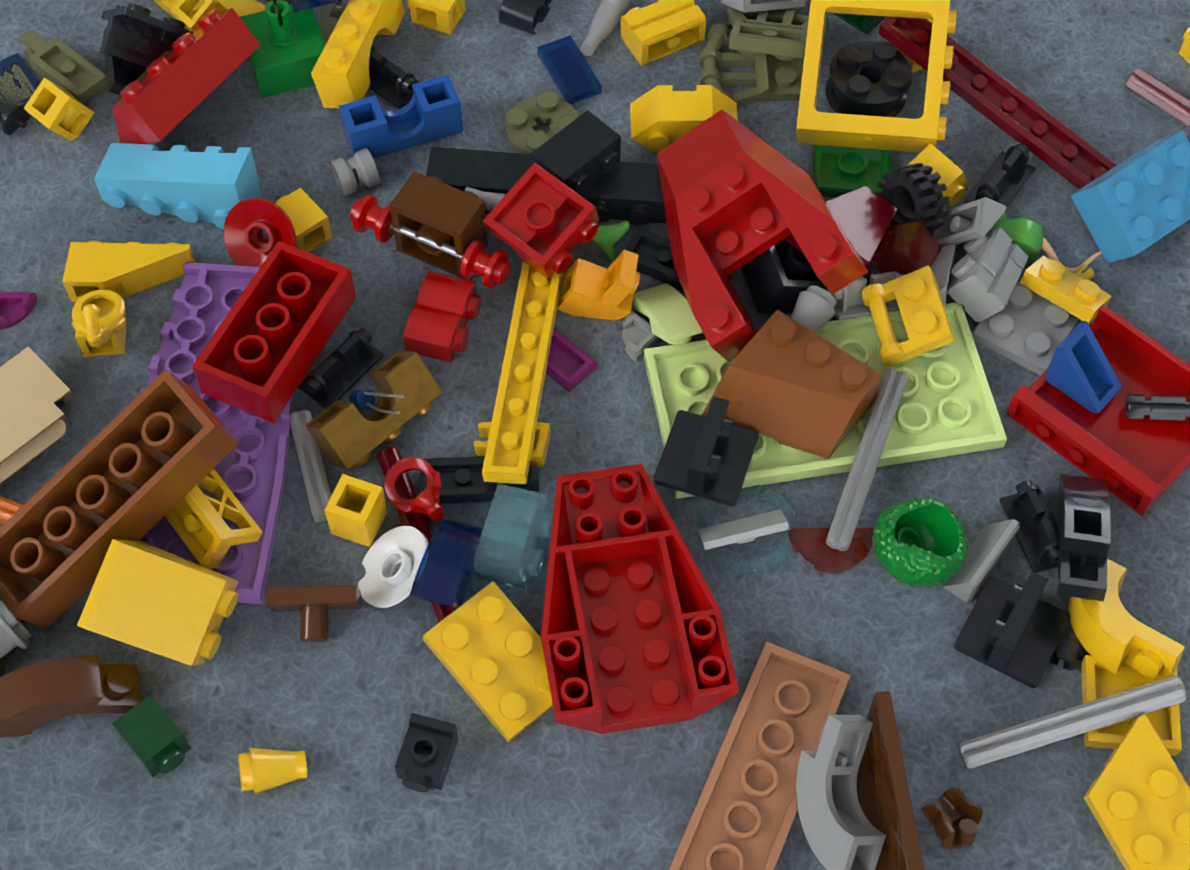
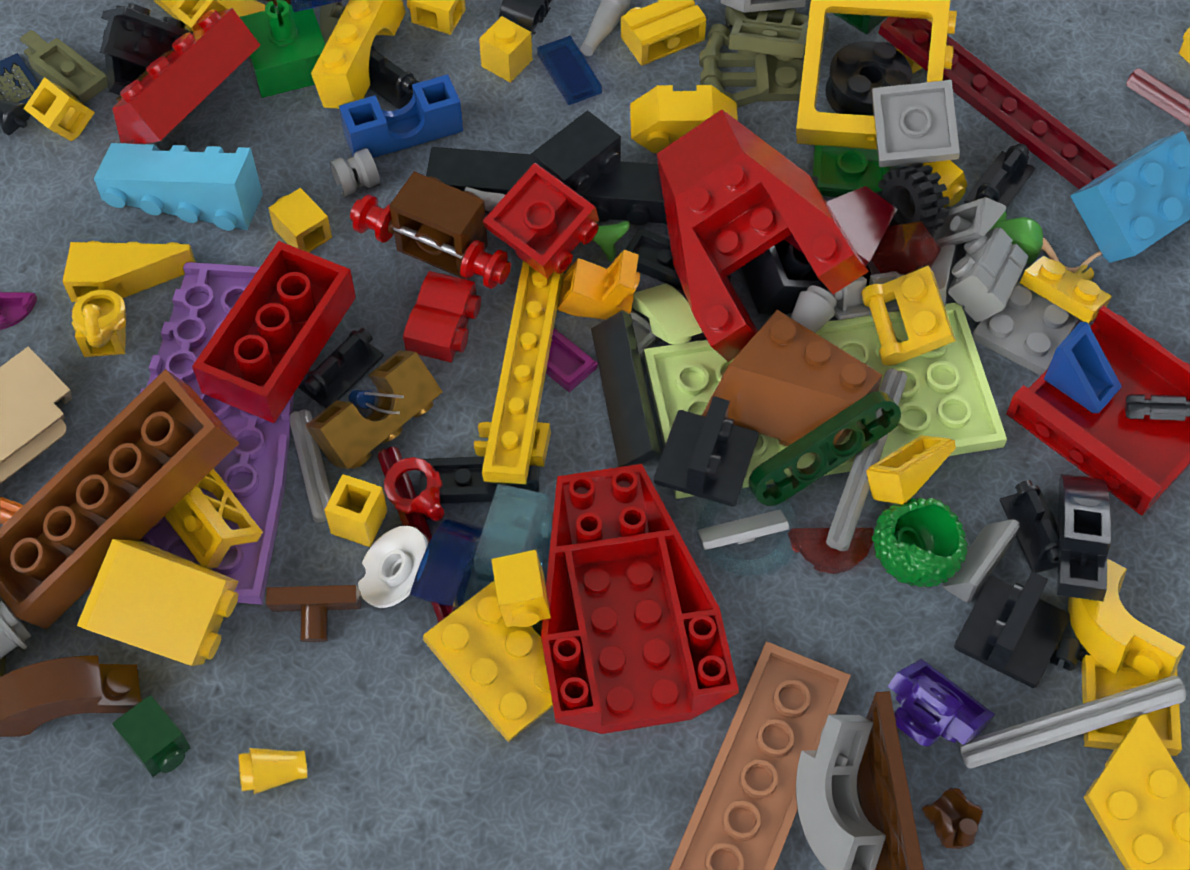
(245, 228): red dish -> none
(429, 771): black brick -> none
(505, 49): none -> yellow brick
(520, 589): none -> yellow brick
(525, 115): olive plate -> none
(625, 390): none -> black tile
(827, 454): none -> dark green beam
(908, 468): none -> yellow slope
(915, 123): none -> light grey plate
(936, 707): none -> dark purple plate

